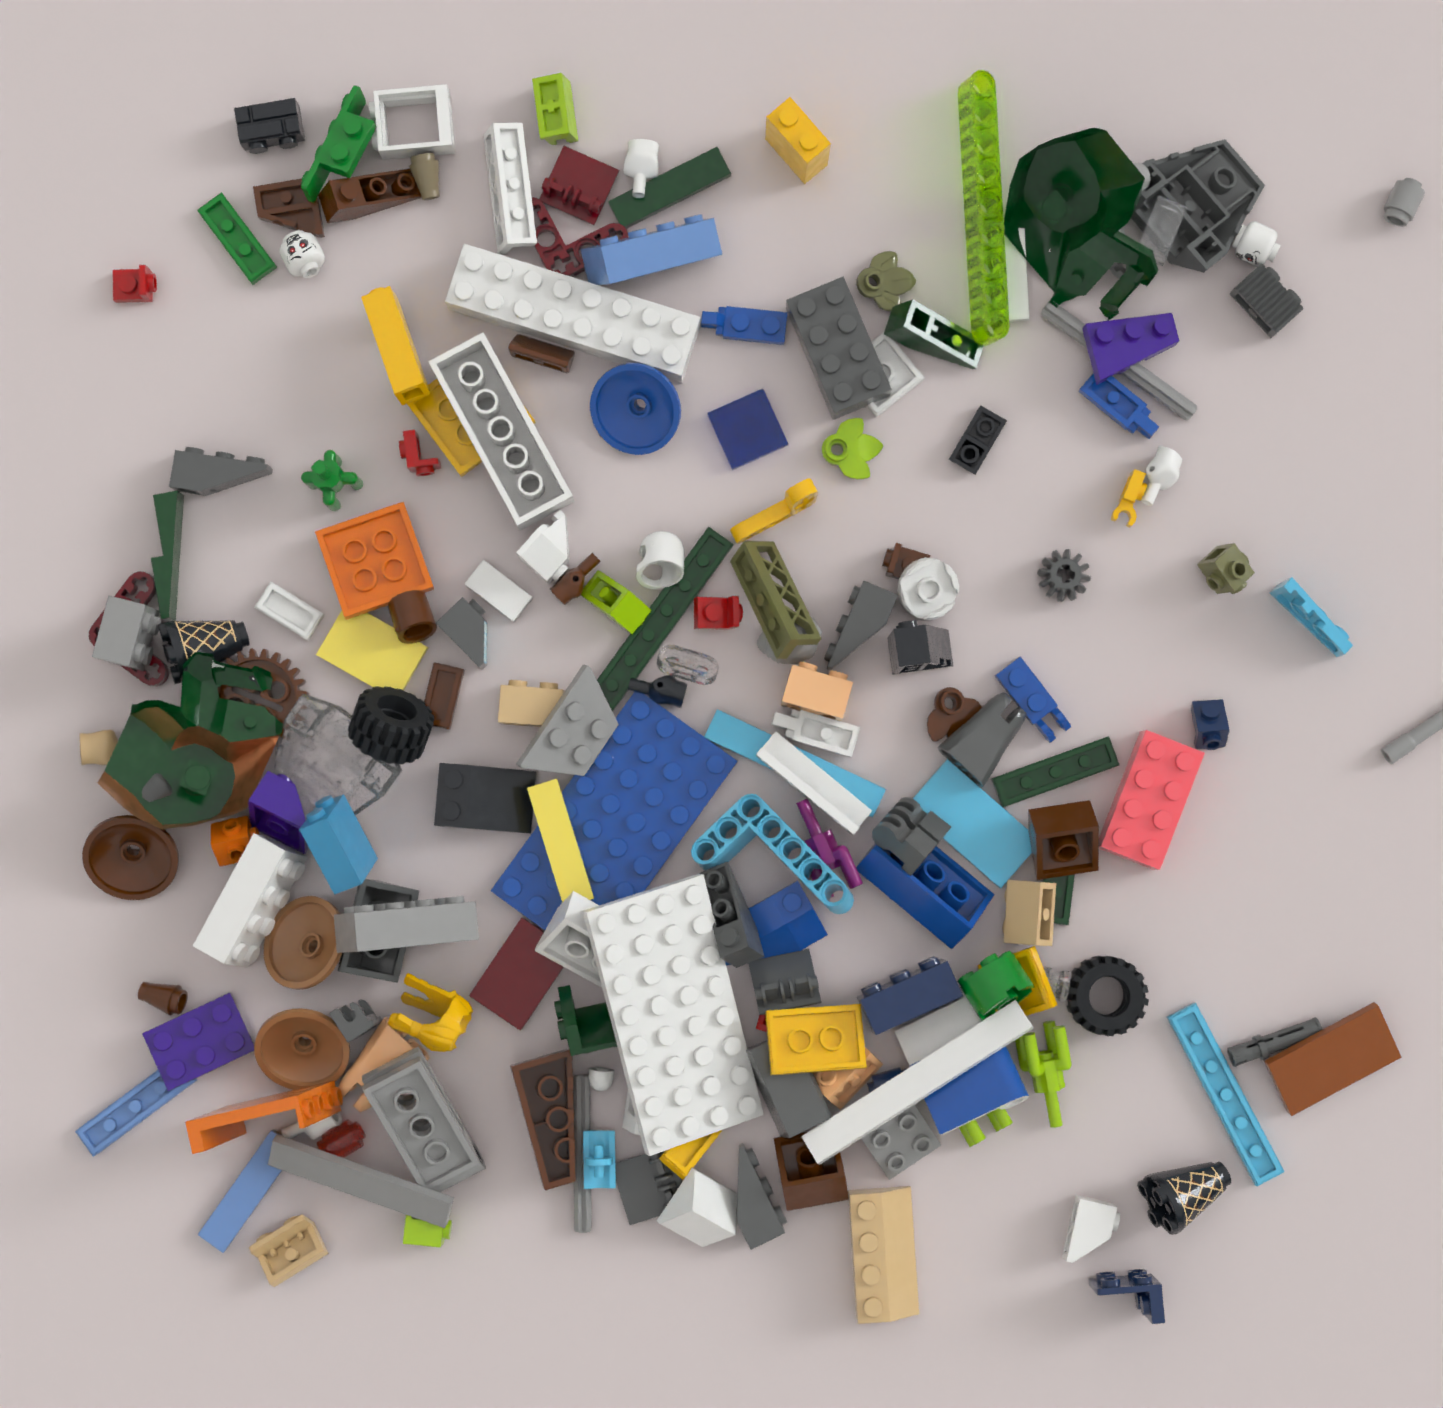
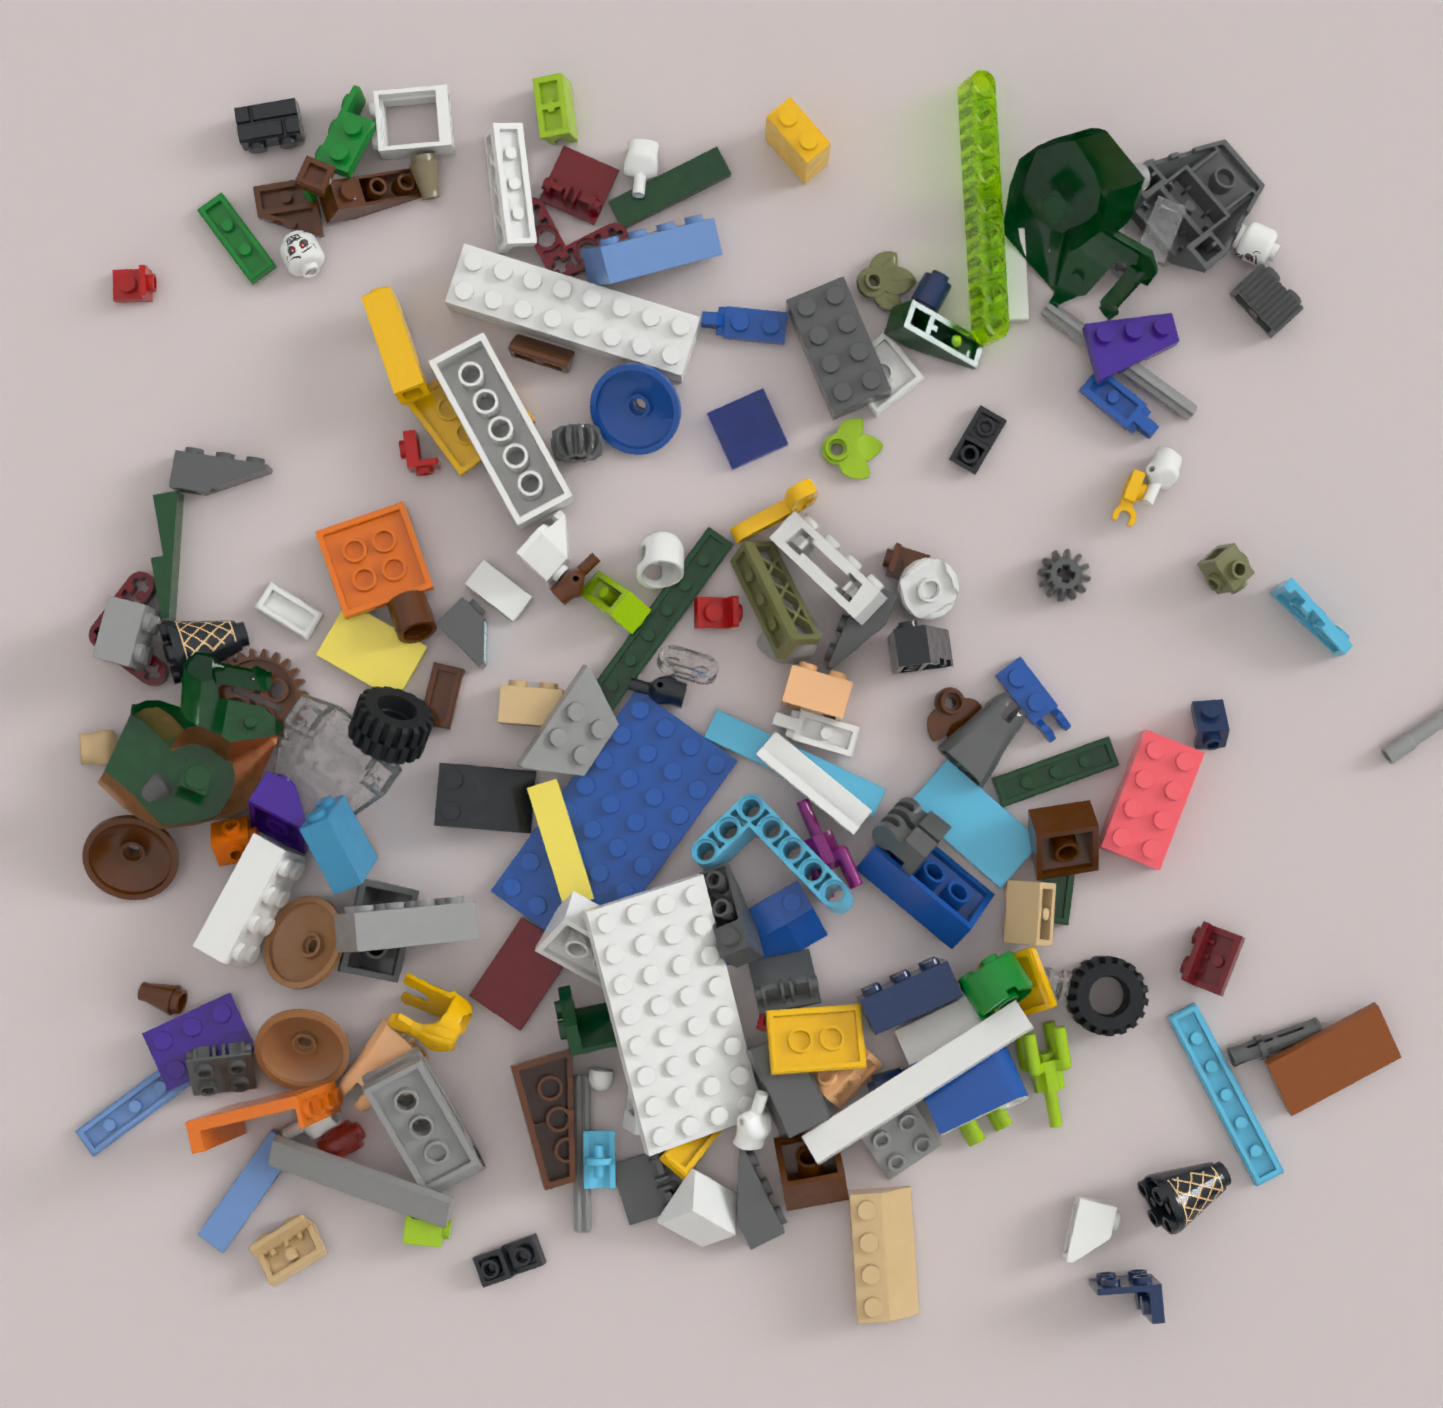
(222, 1072): none -> dark grey hinge
(315, 176): none -> reddish brown tile
(330, 479): green plant -> none
(356, 1022): dark grey hinge -> none
(509, 1260): none -> black slope
(577, 443): none -> dark grey gear
(754, 1124): none -> white piece
(864, 600): none -> white brick
(932, 290): none -> dark blue brick
(1211, 958): none -> dark red bracket
(1403, 202): light grey brick -> none

